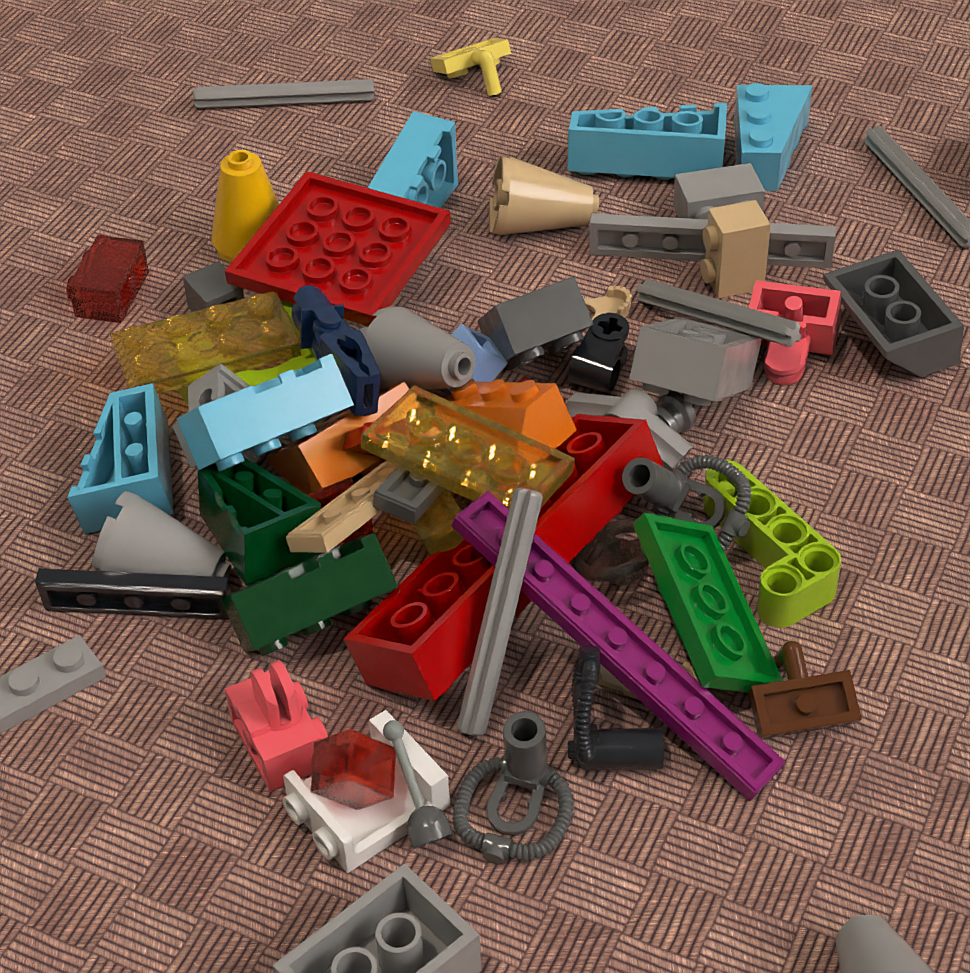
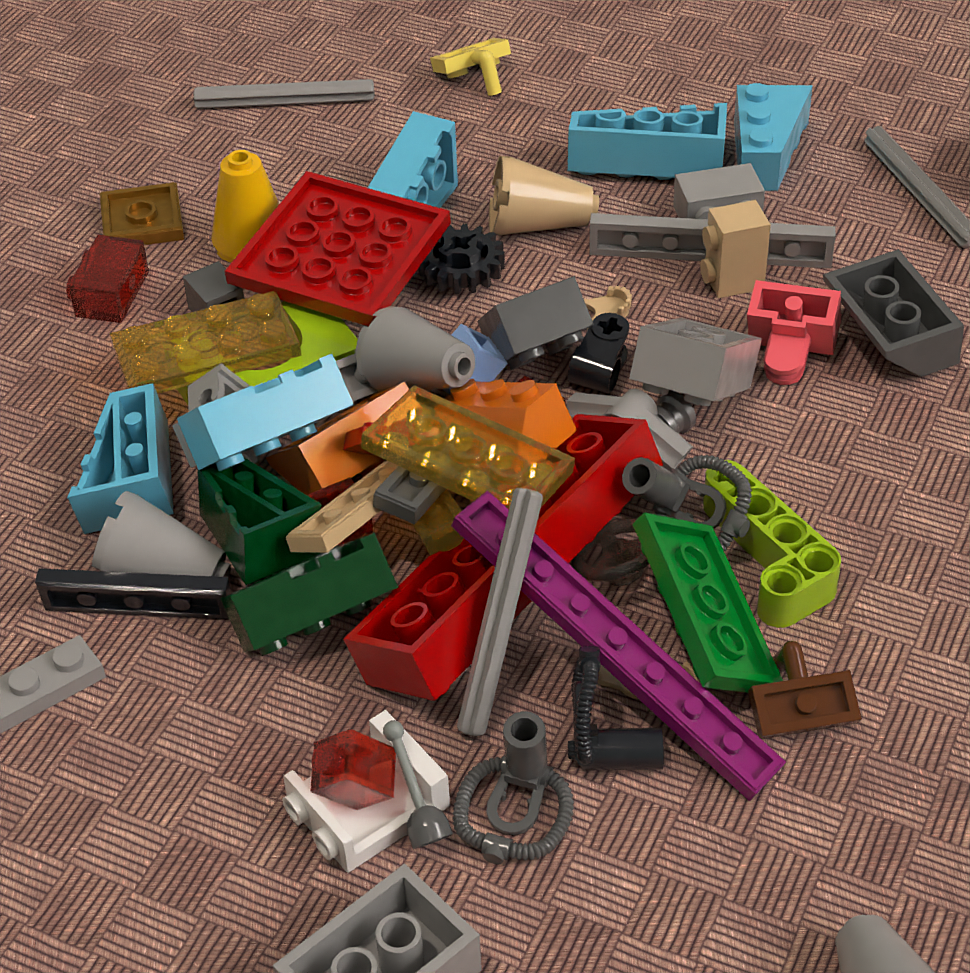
(143, 213): none -> pearl gold tile
(274, 723): coral brick -> none
(327, 333): dark blue arm -> none
(464, 260): none -> black gear
(720, 312): light grey axle -> none

